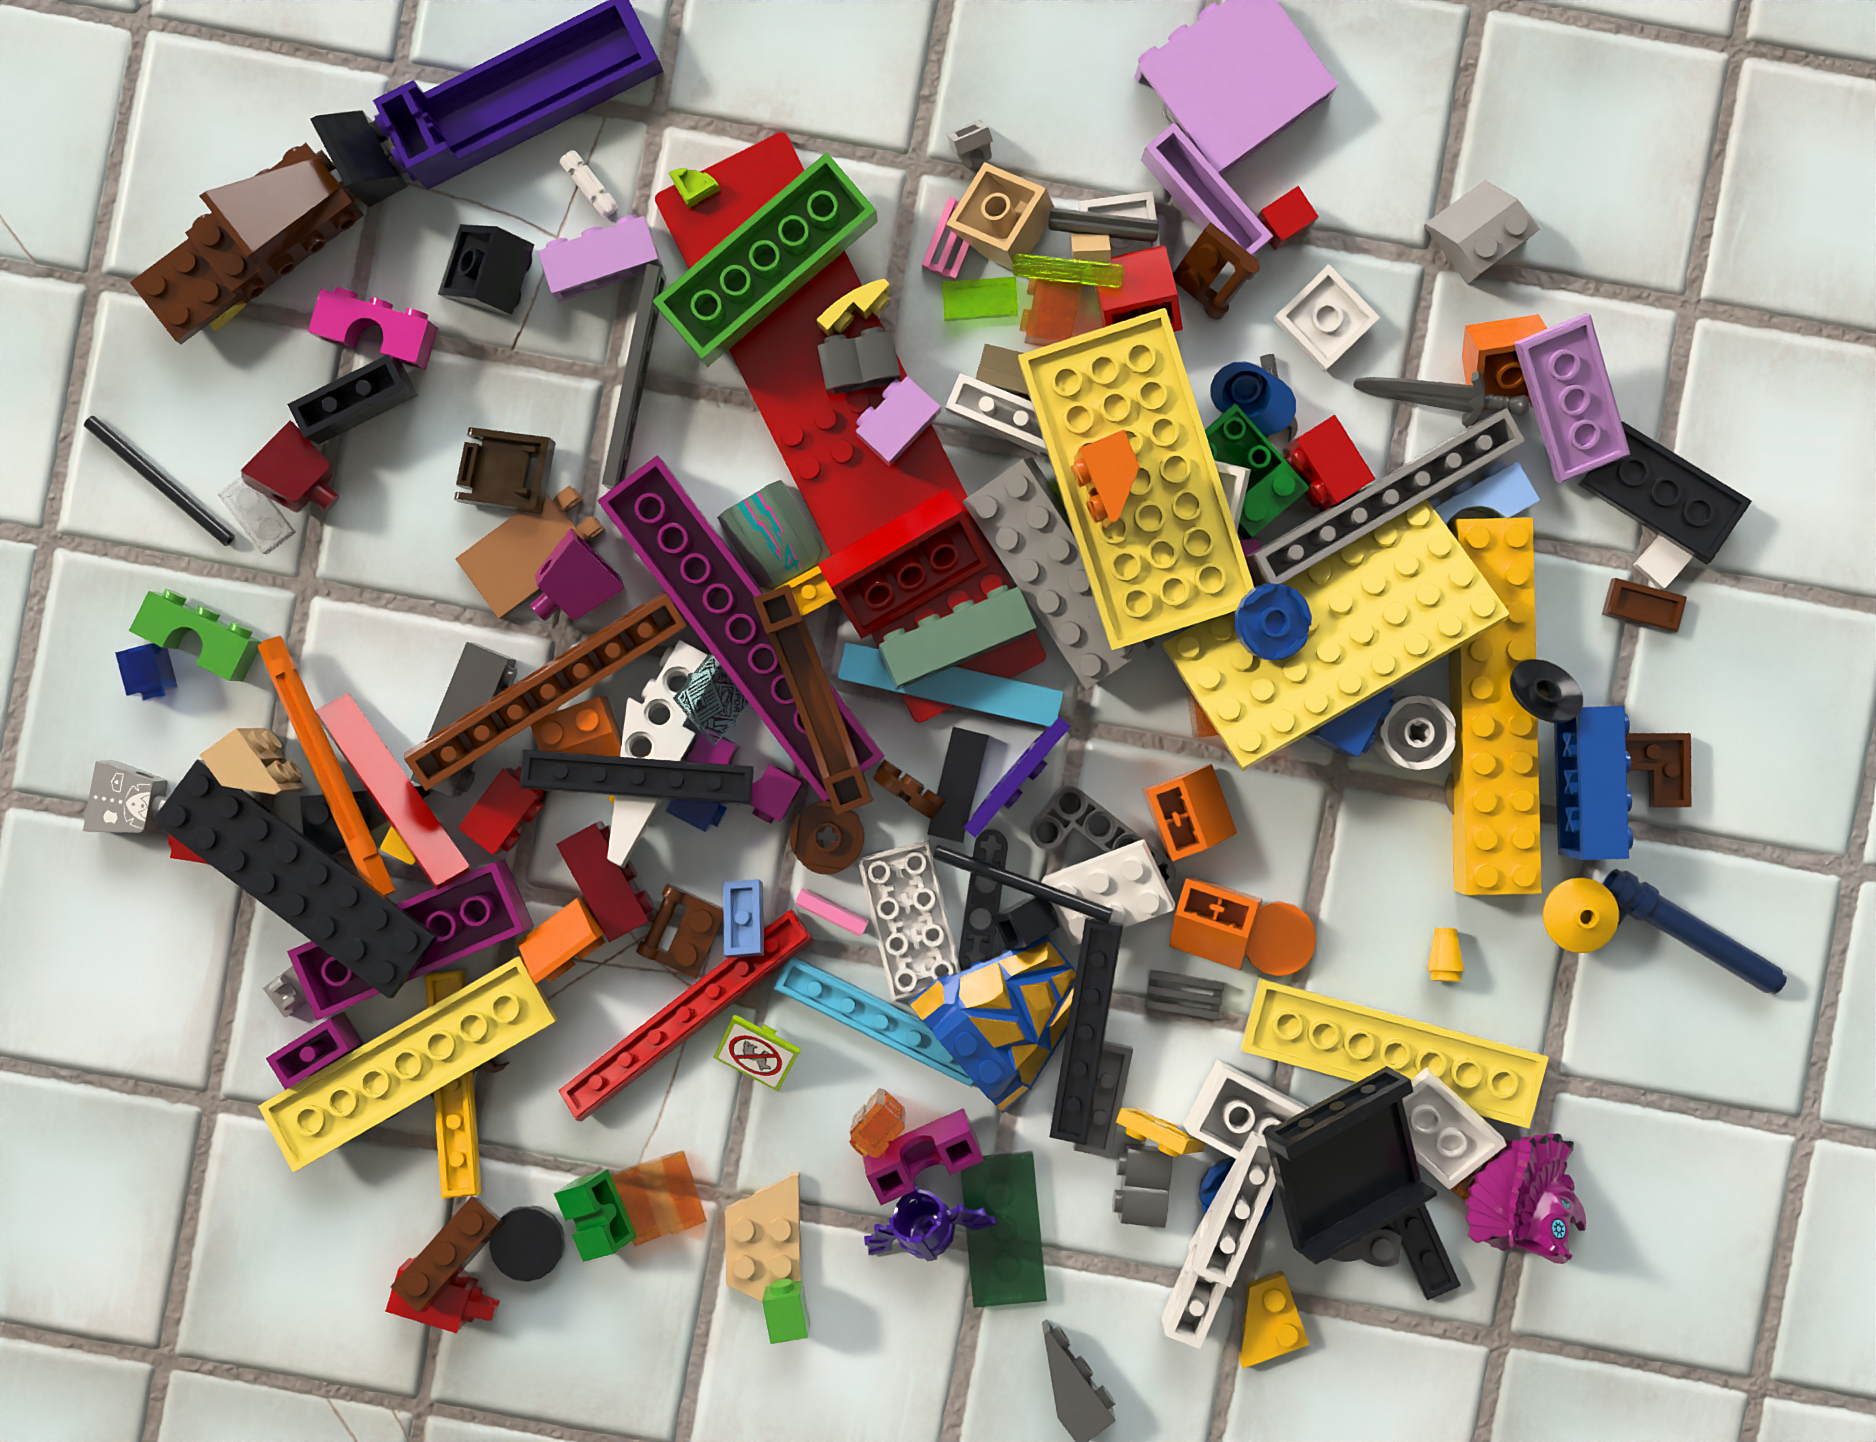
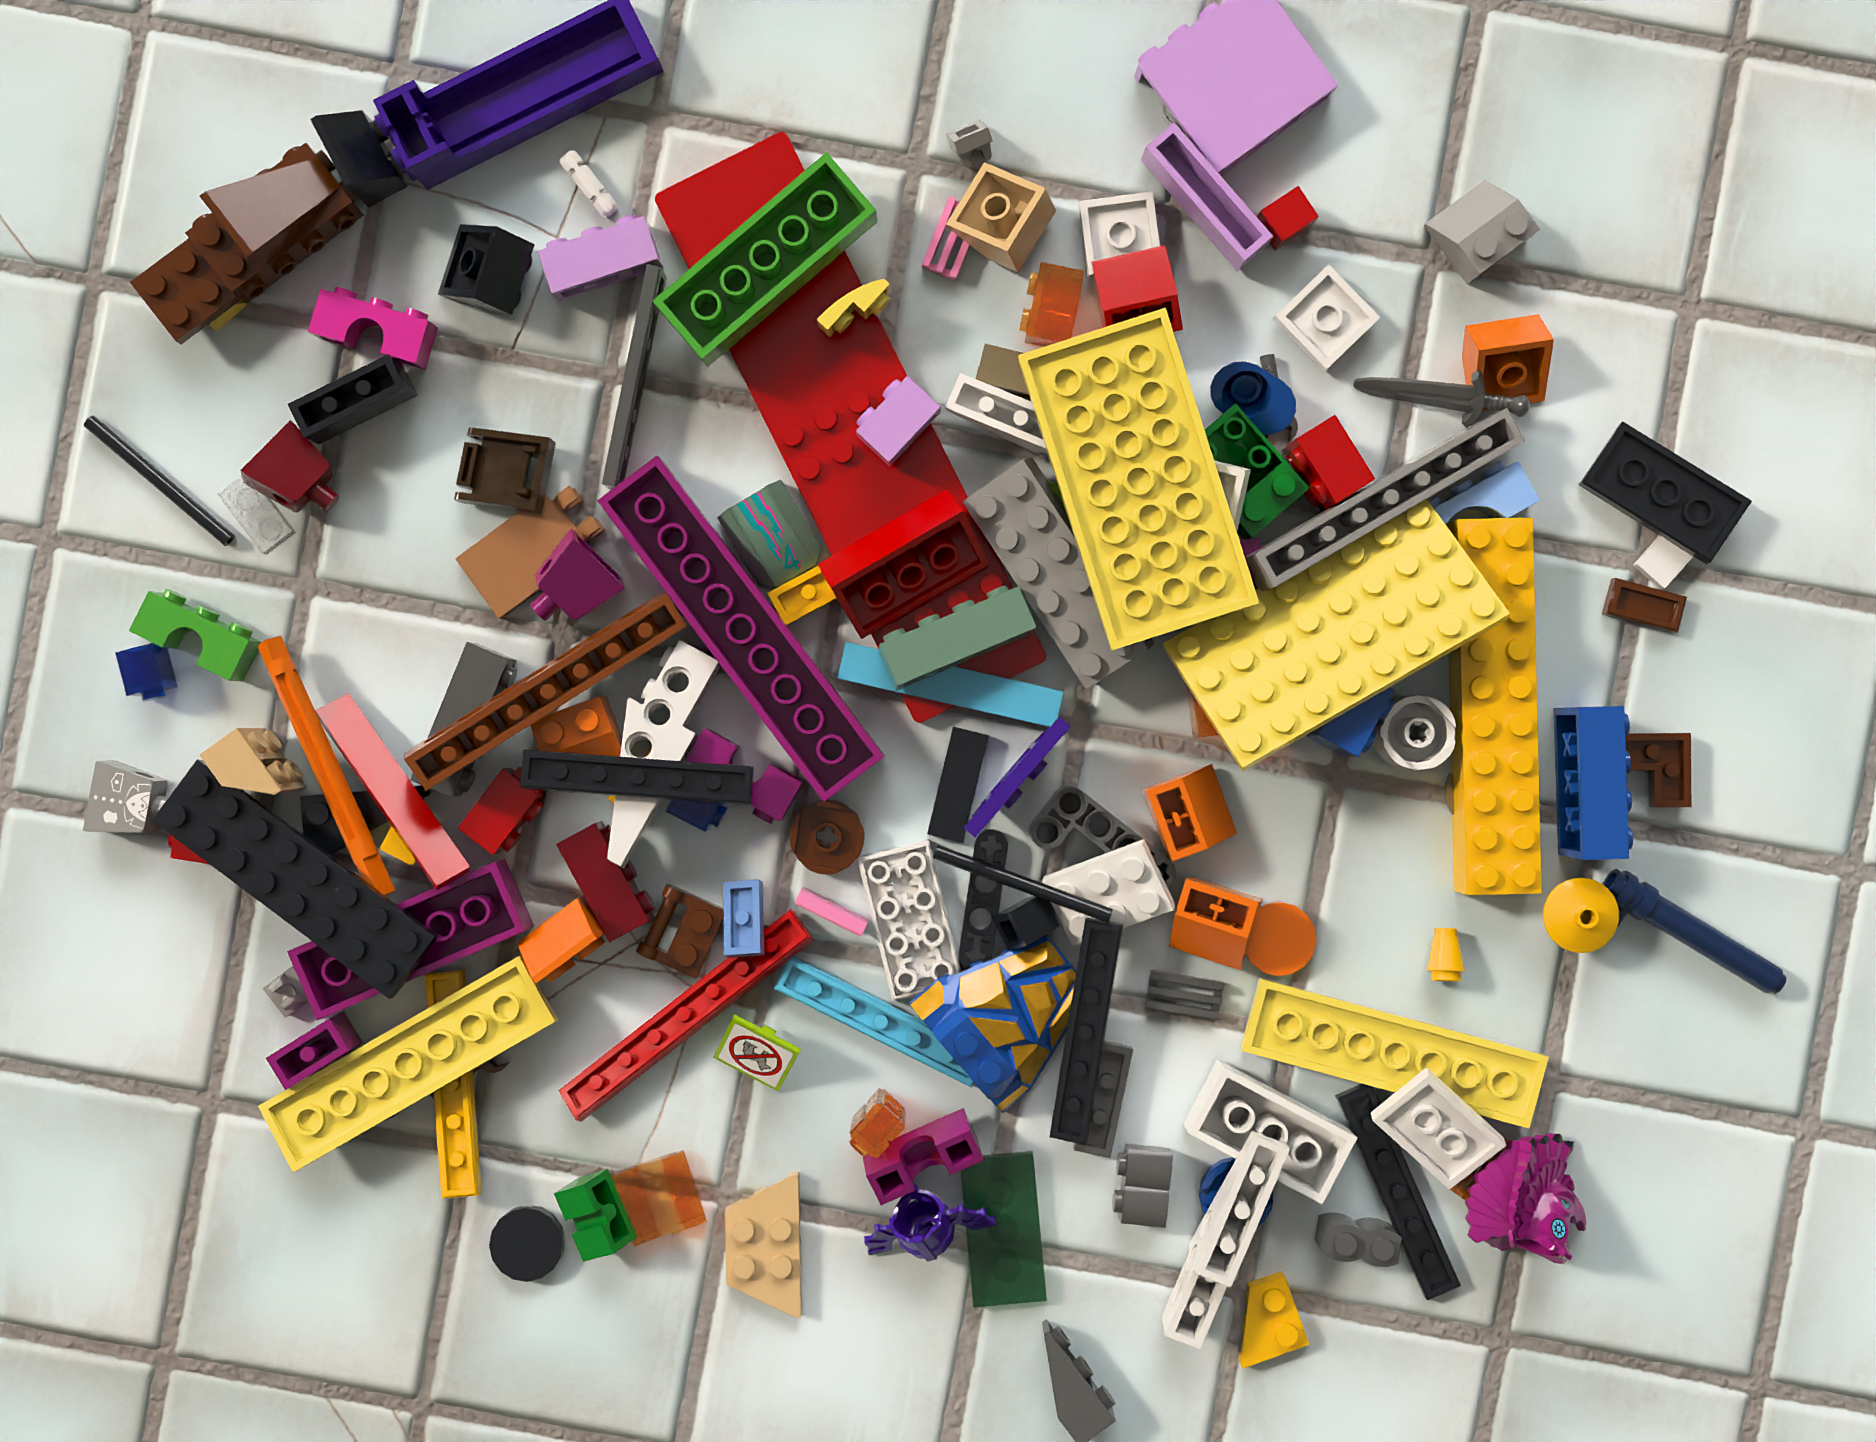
(447, 1254): reddish brown brick -> none
(453, 1308): red hinge -> none
(693, 185): lime tile -> none
(711, 700): clear light blue piece -> none
(786, 1311): bright green brick -> none
(813, 699): reddish brown arch -> none
(858, 361): dark grey brick -> none
(908, 789): reddish brown plate -> none
(980, 298): clear neon green tile -> none
(1068, 270): clear neon green axle -> none
(1091, 247): tan tile -> none
(1108, 473): orange slope -> none
(1113, 225): dark grey axle -> none
(1170, 1139): yellow wing -> none
(1204, 264): reddish brown plate -> none
(1273, 621): blue tile -> none
(1347, 1165): black panel -> none
(1546, 691): black dish -> none
(1572, 397): lavender tile -> none

